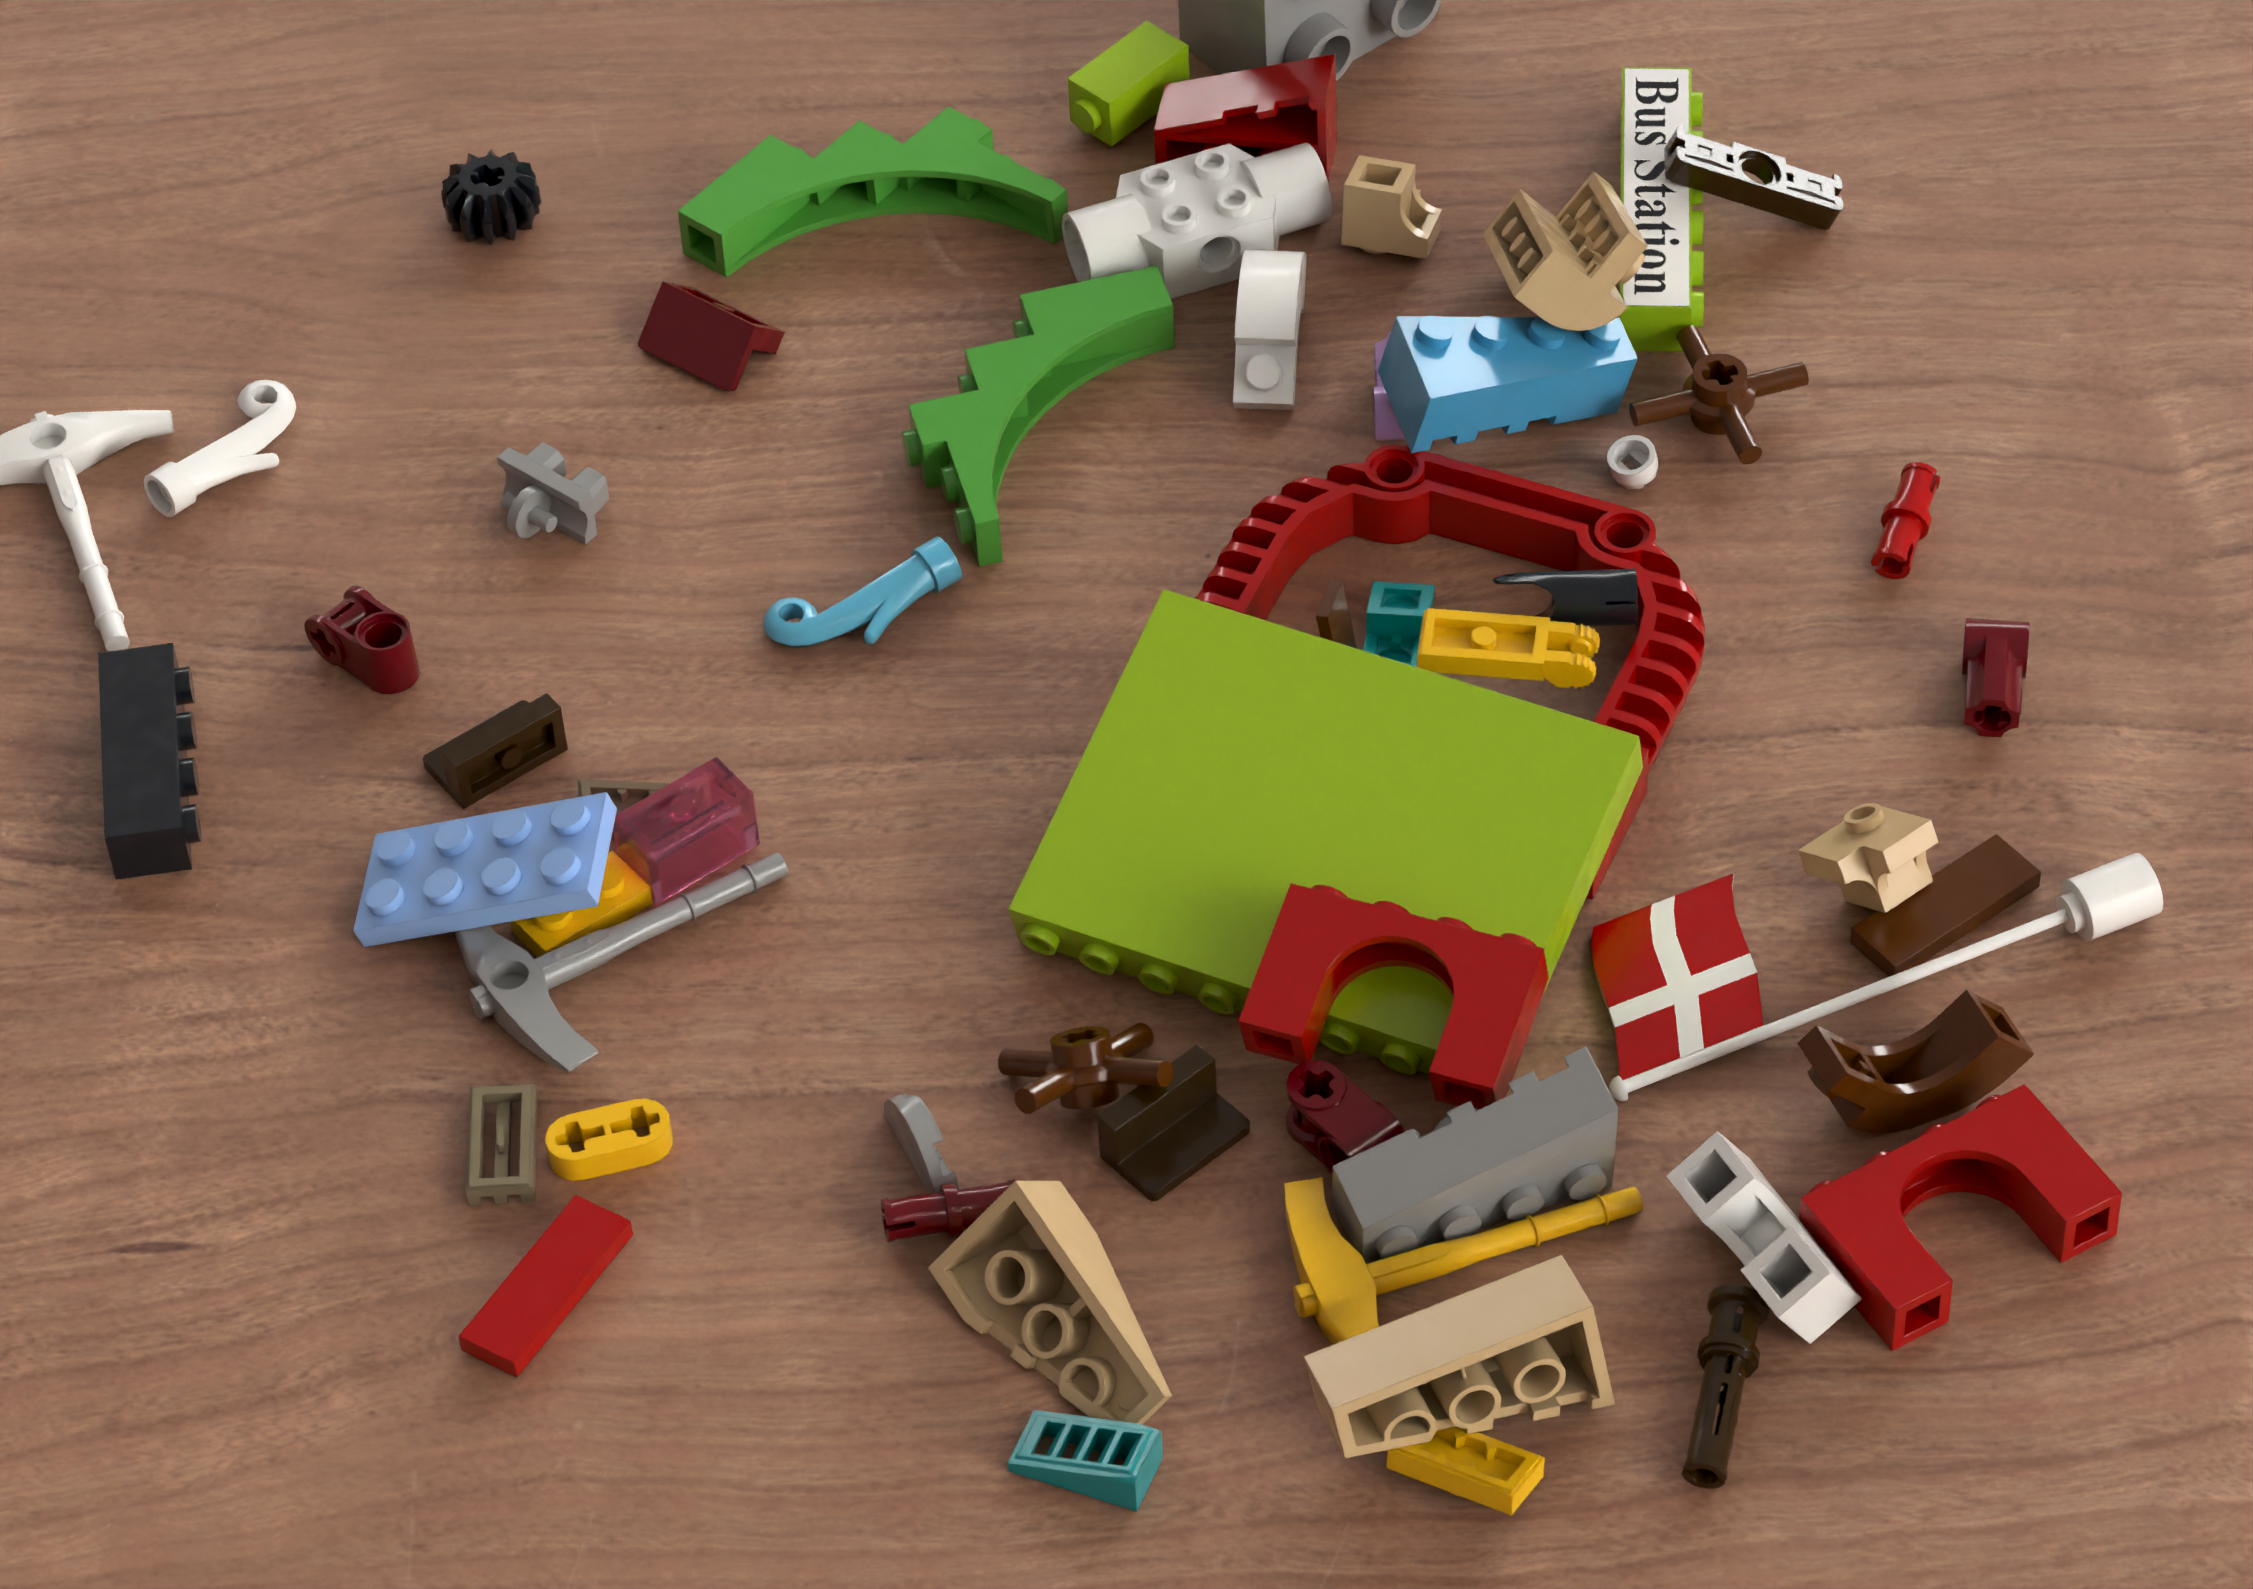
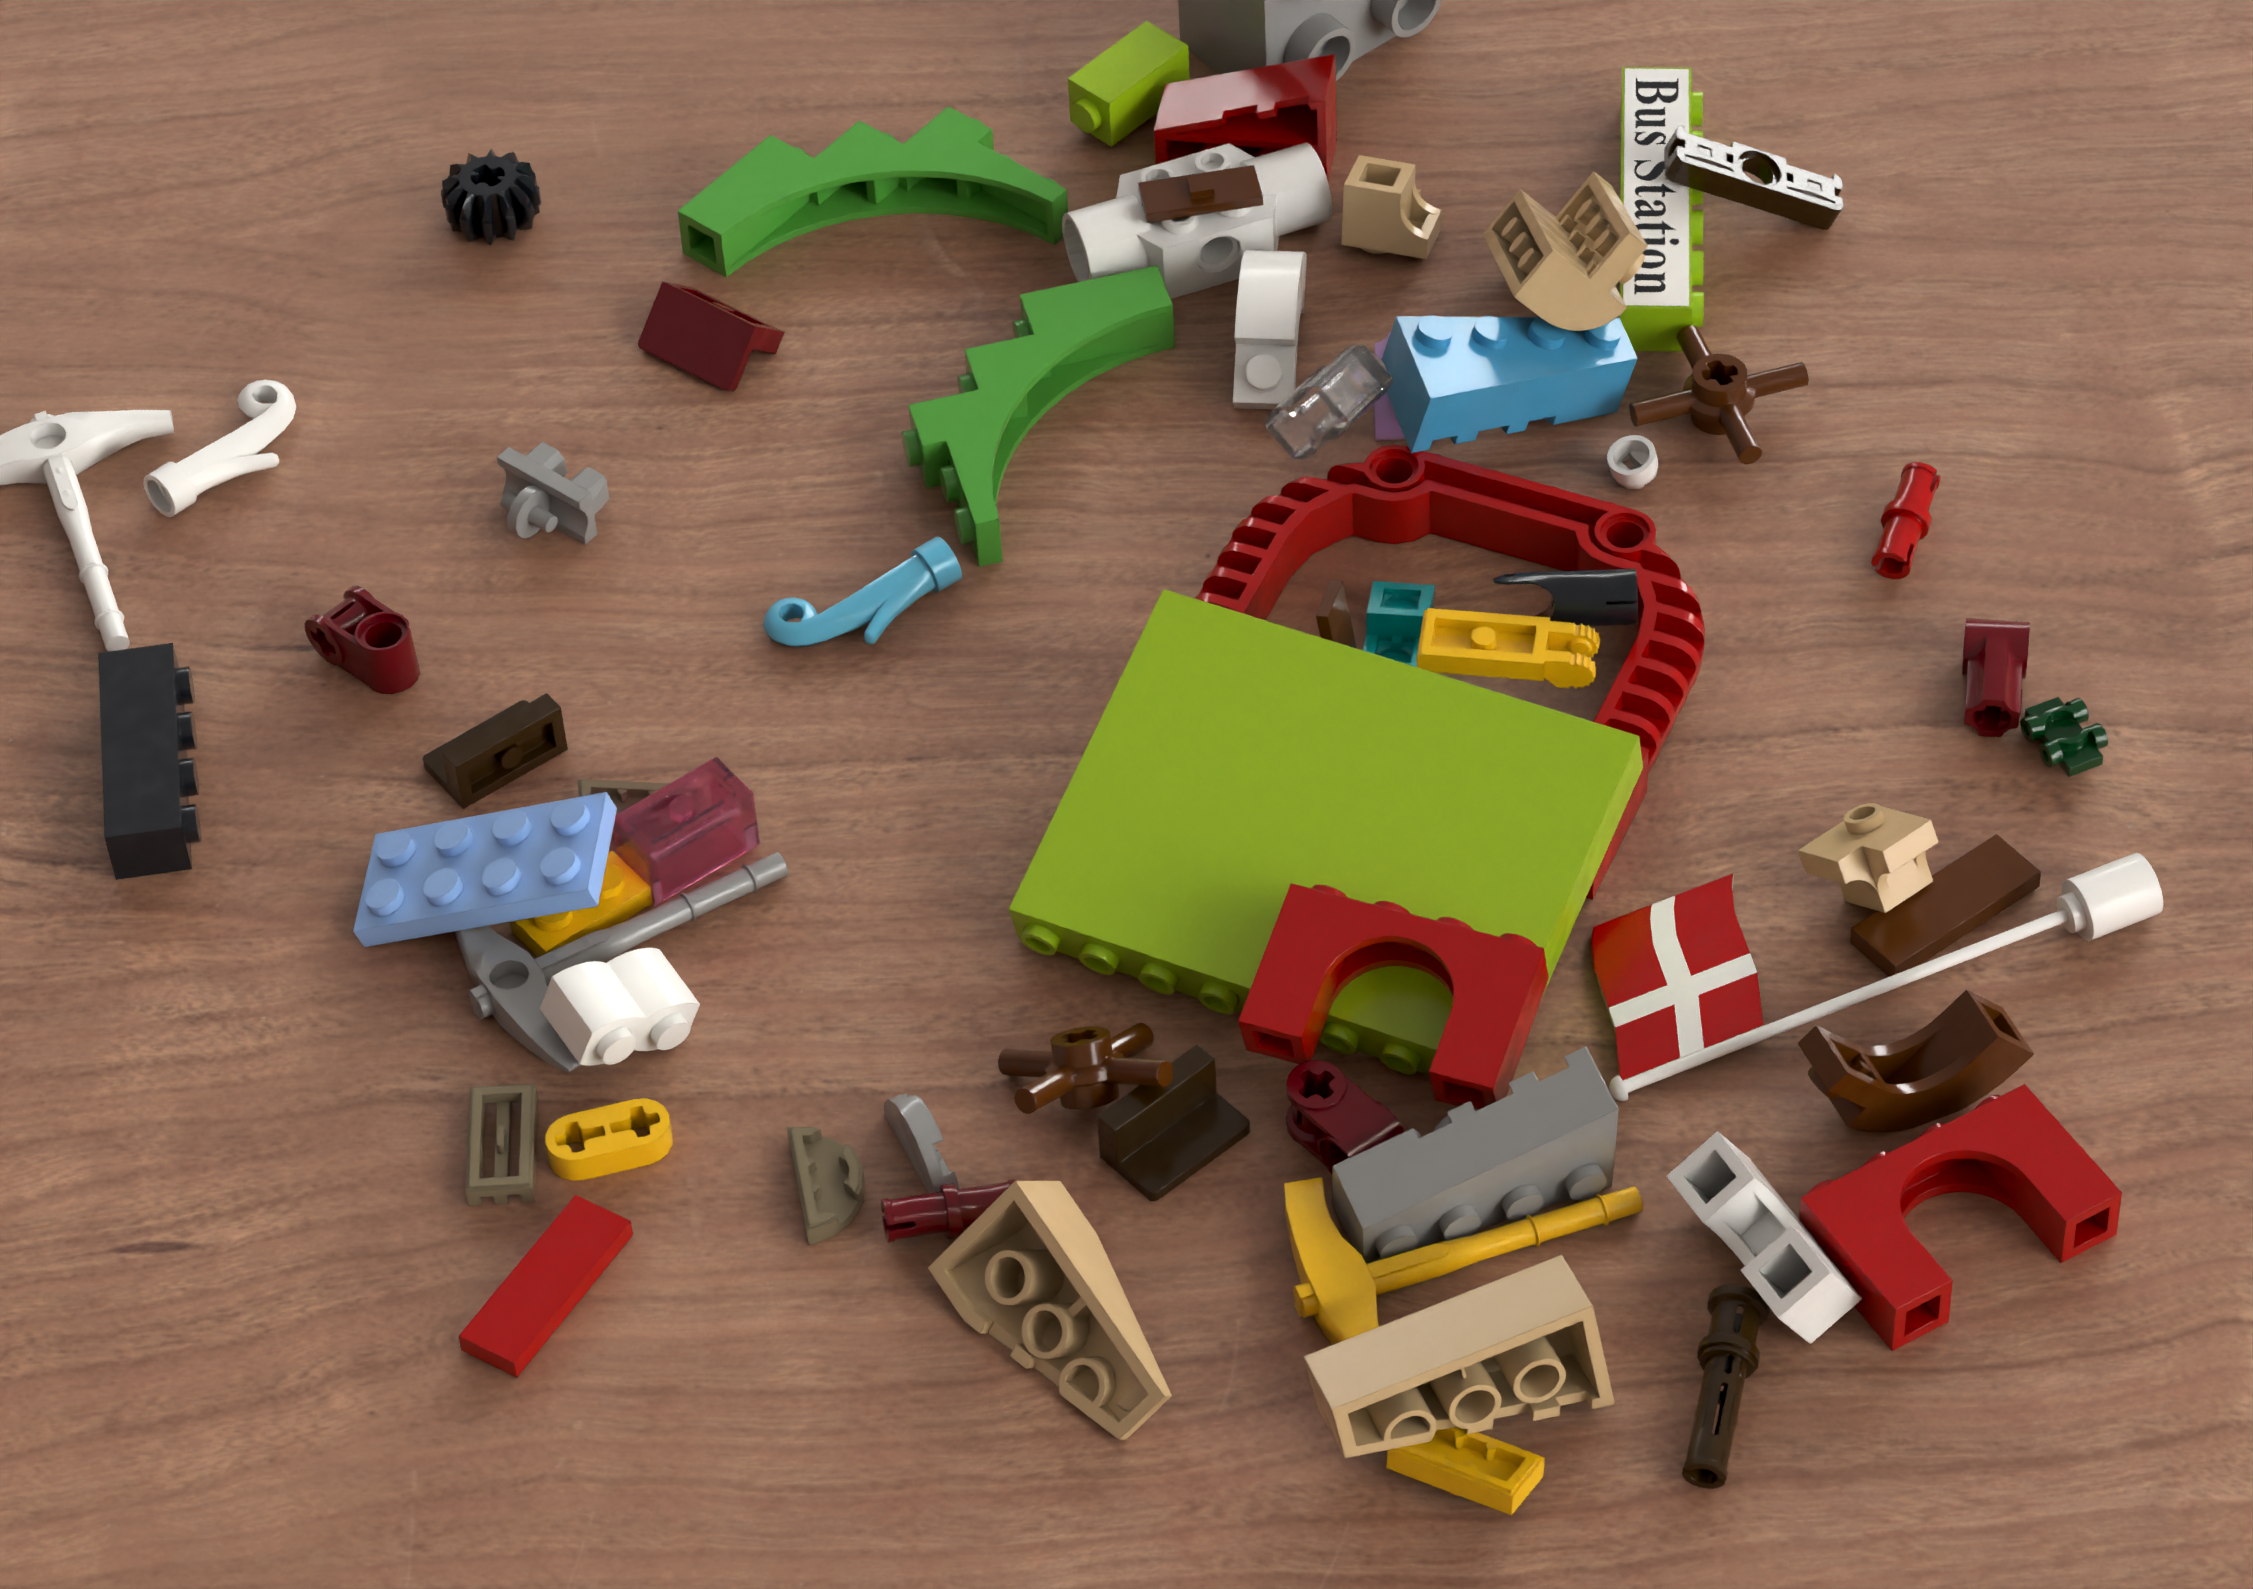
(619, 1007): none -> white brick
(827, 1182): none -> dark tan tile
(1101, 1480): teal slope -> none
(1200, 193): none -> reddish brown piece
(1329, 401): none -> clear brick
(2062, 735): none -> dark green piece

